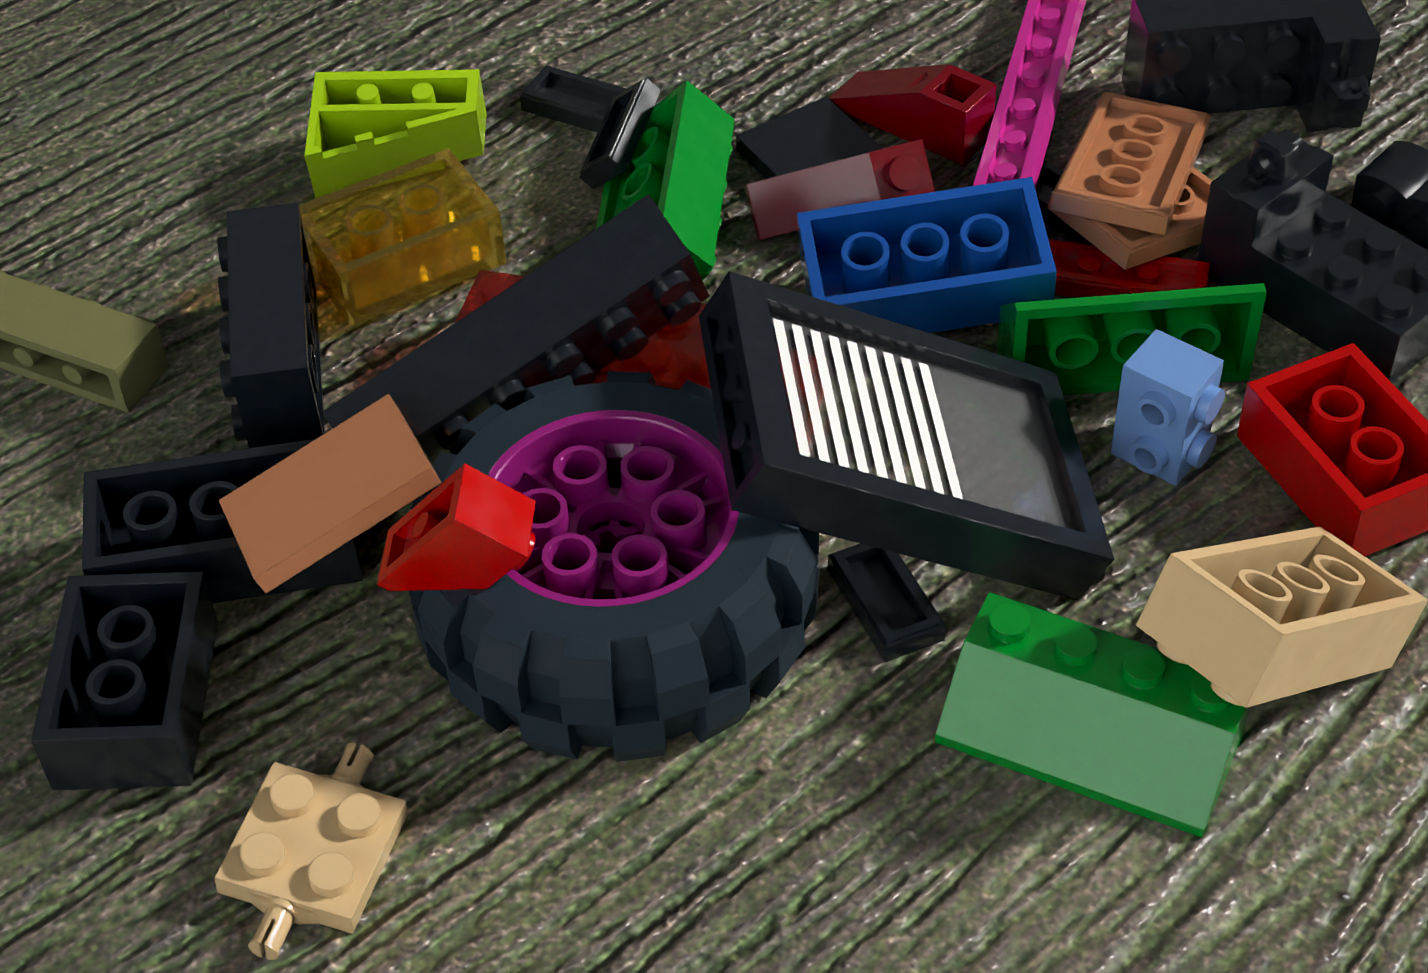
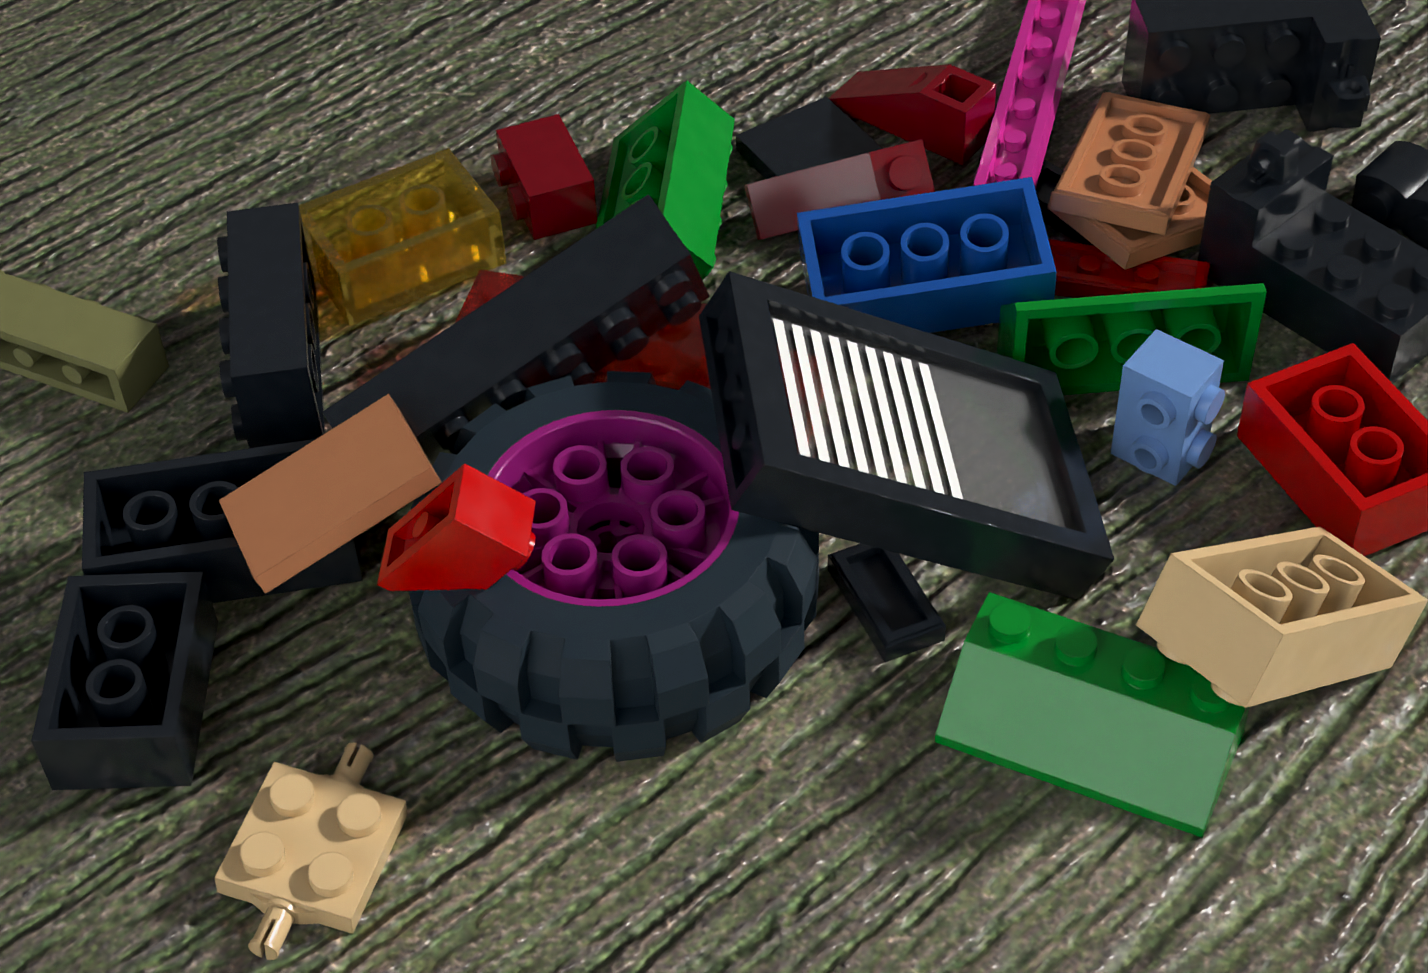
(388, 119): lime wedge -> none
(544, 177): none -> dark red brick
(569, 98): black tile -> none
(619, 133): black tile -> none

